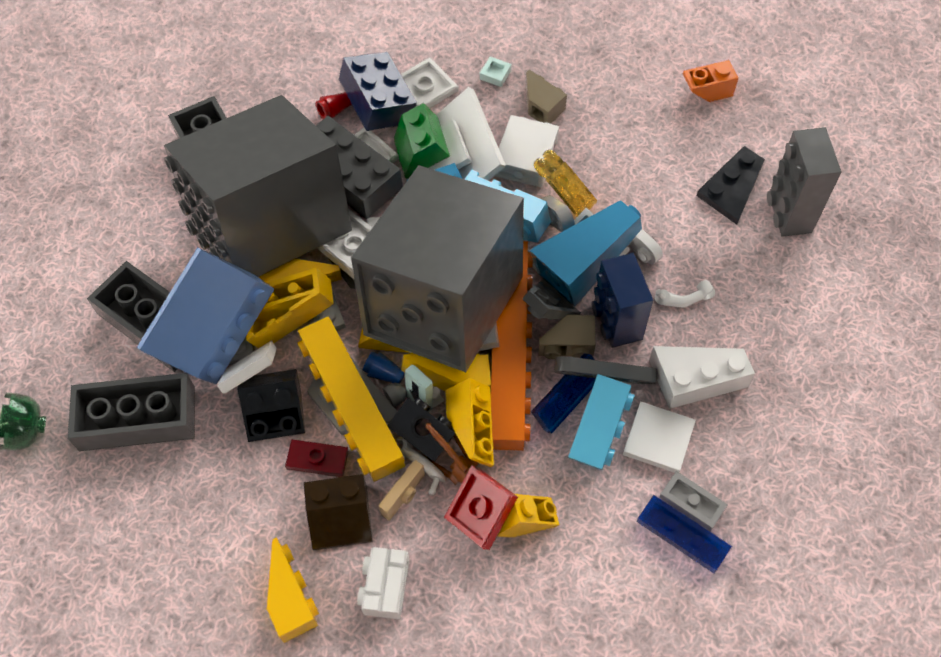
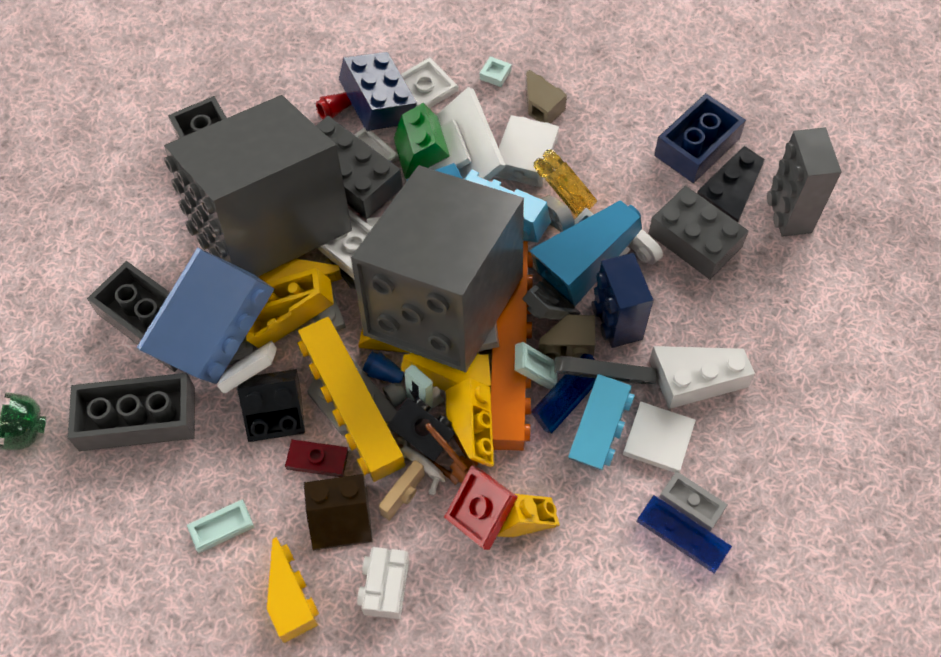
(220, 526): none -> light aqua tile
(535, 365): none -> light aqua tile
(697, 232): none -> dark grey brick
(699, 137): none -> dark blue brick
(704, 292): white piece -> none
(712, 80): orange slope -> none

